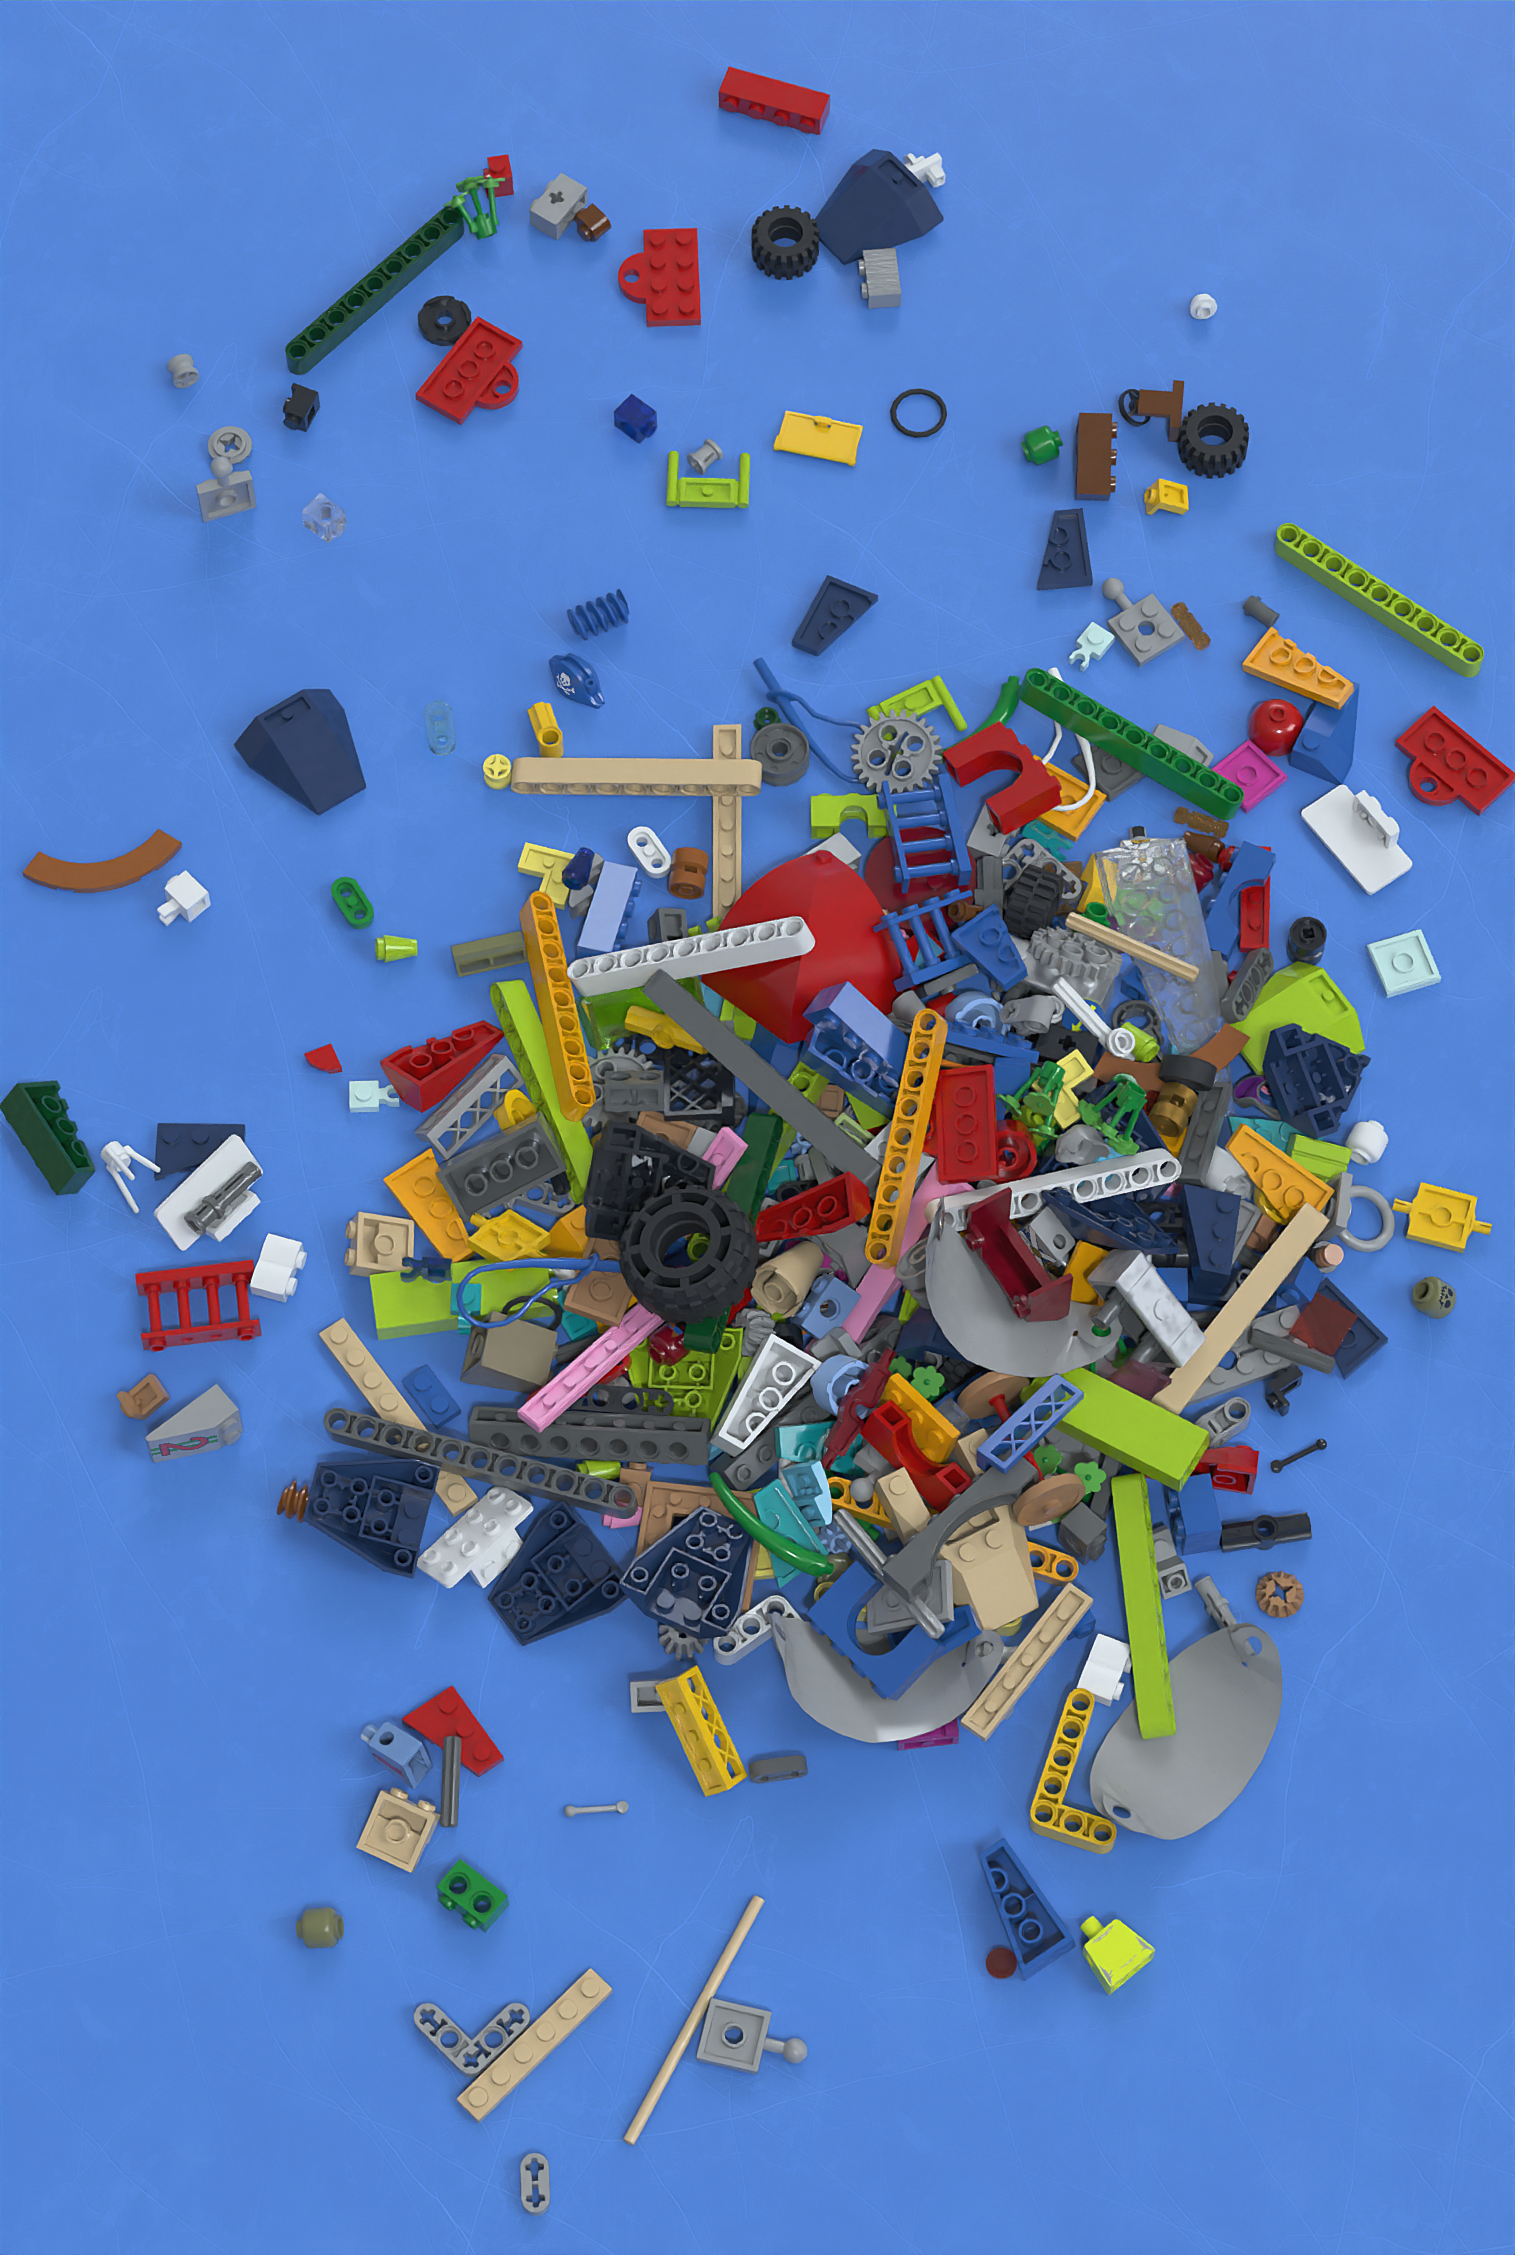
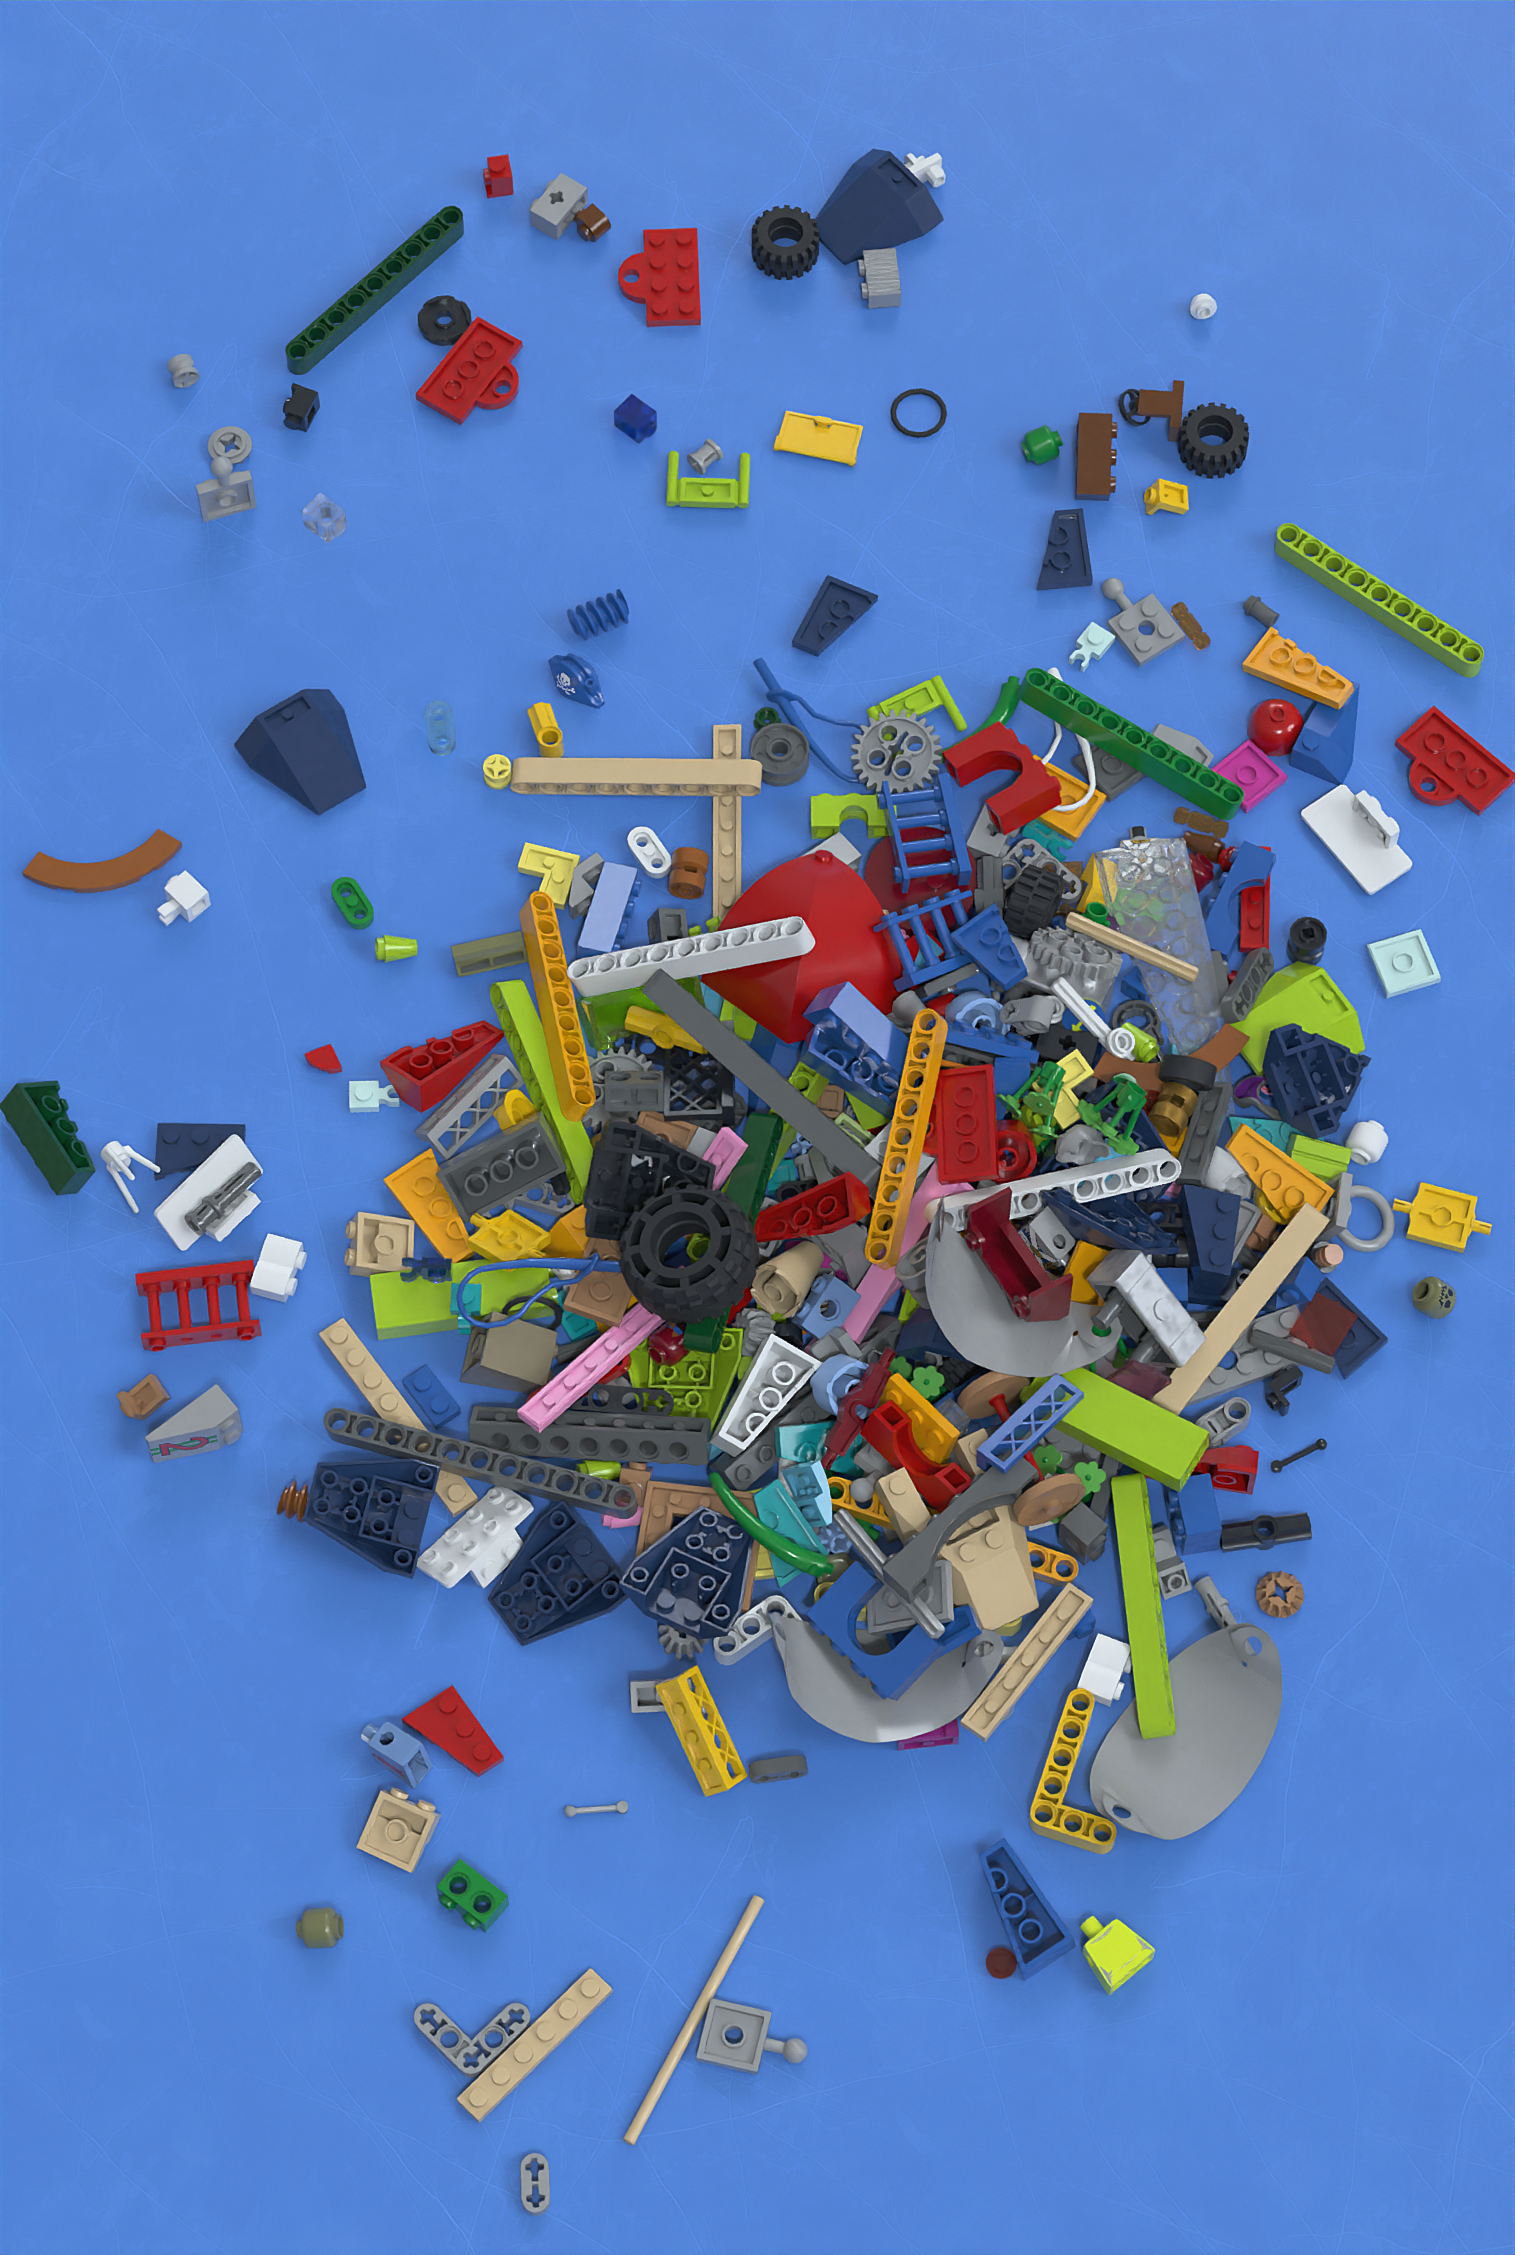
(450, 1782): dark grey axle -> none
(483, 224): green plant -> none
(578, 870): clear blue cone -> none
(774, 101): red brick -> none
(961, 911): reddish brown pin -> none

